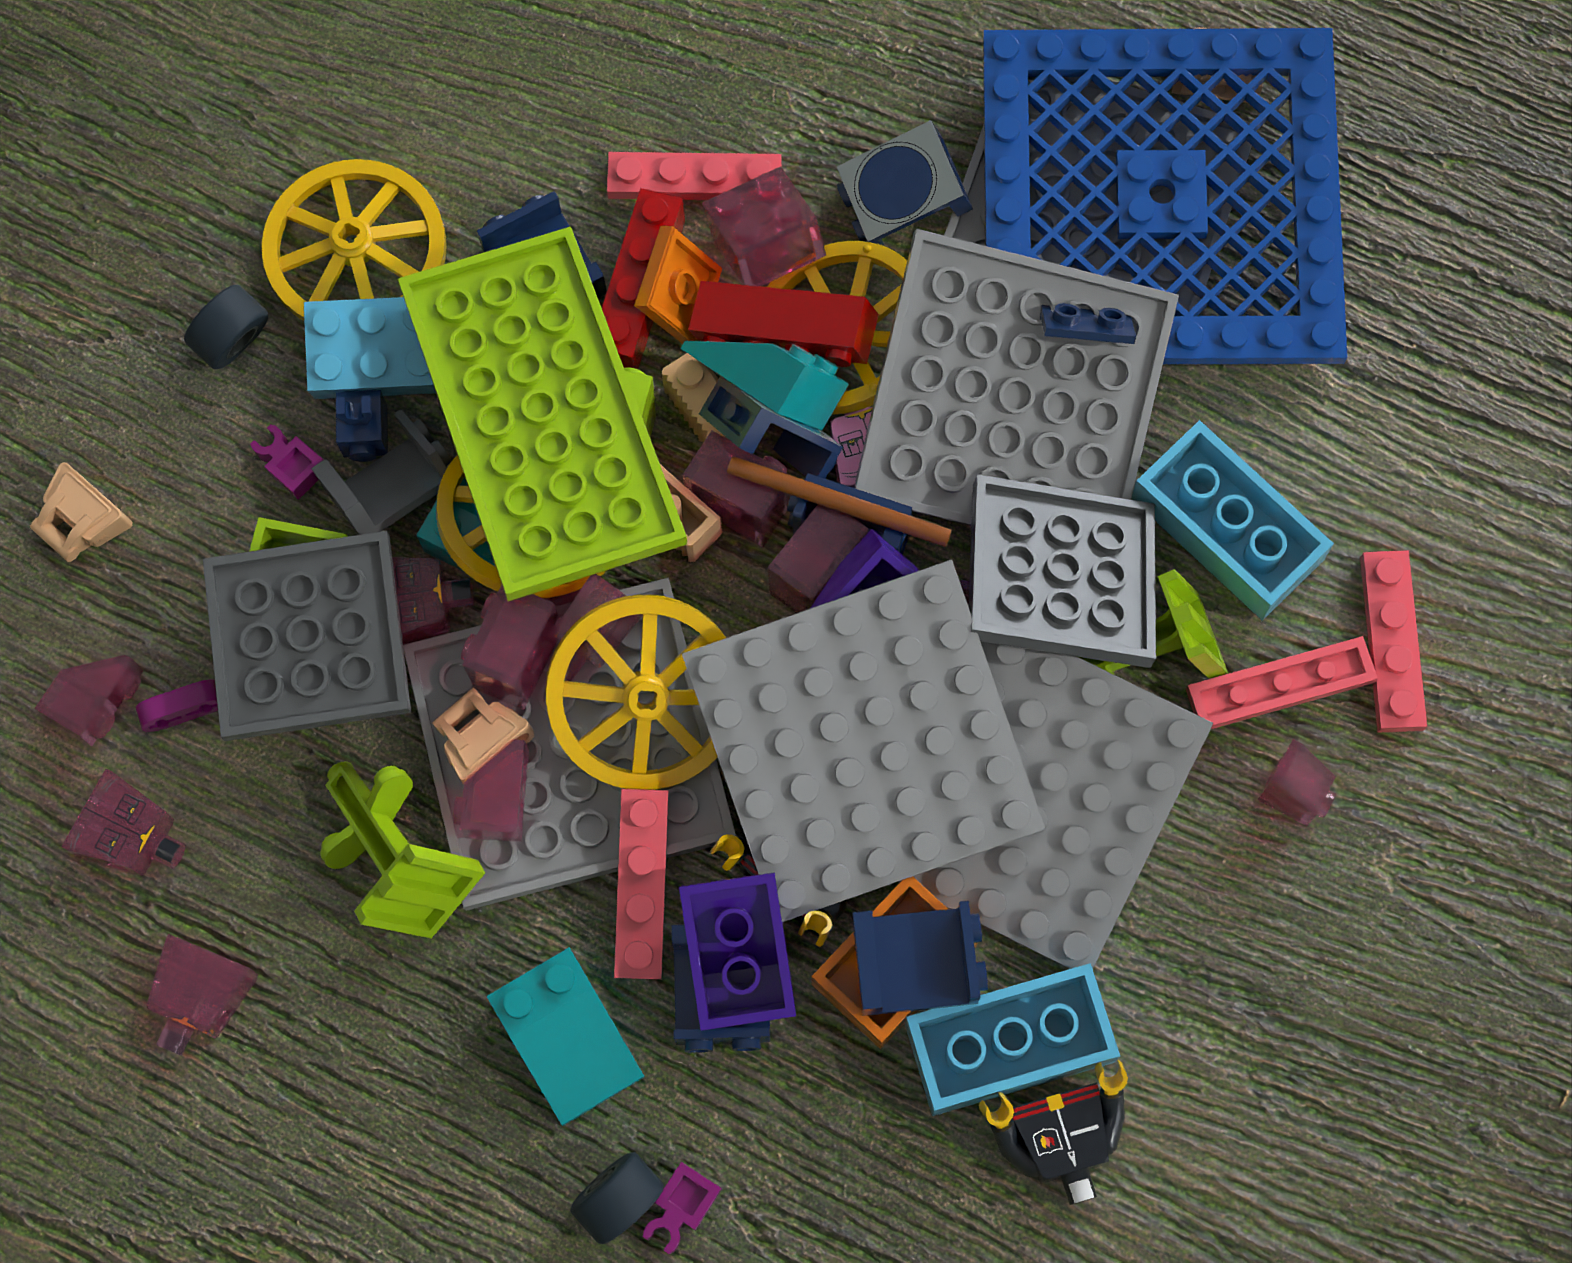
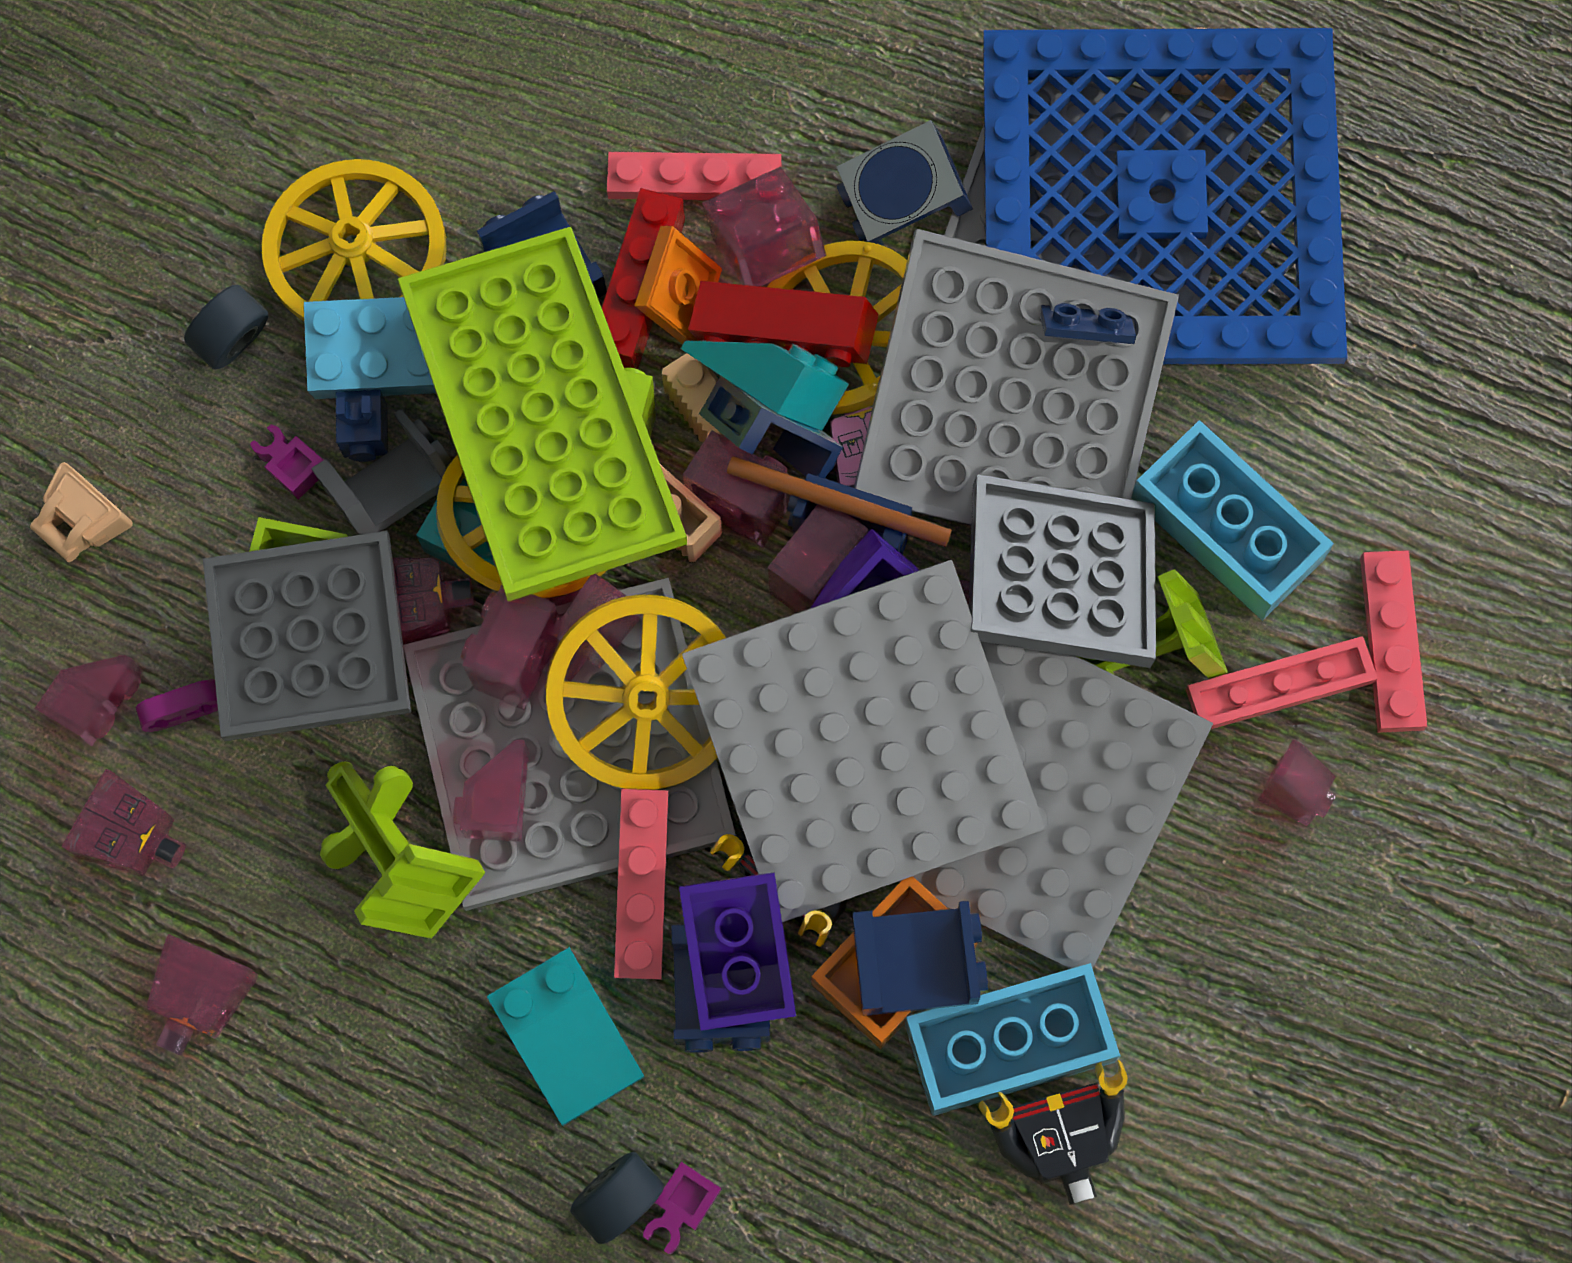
(482, 736): light nougat piece -> none

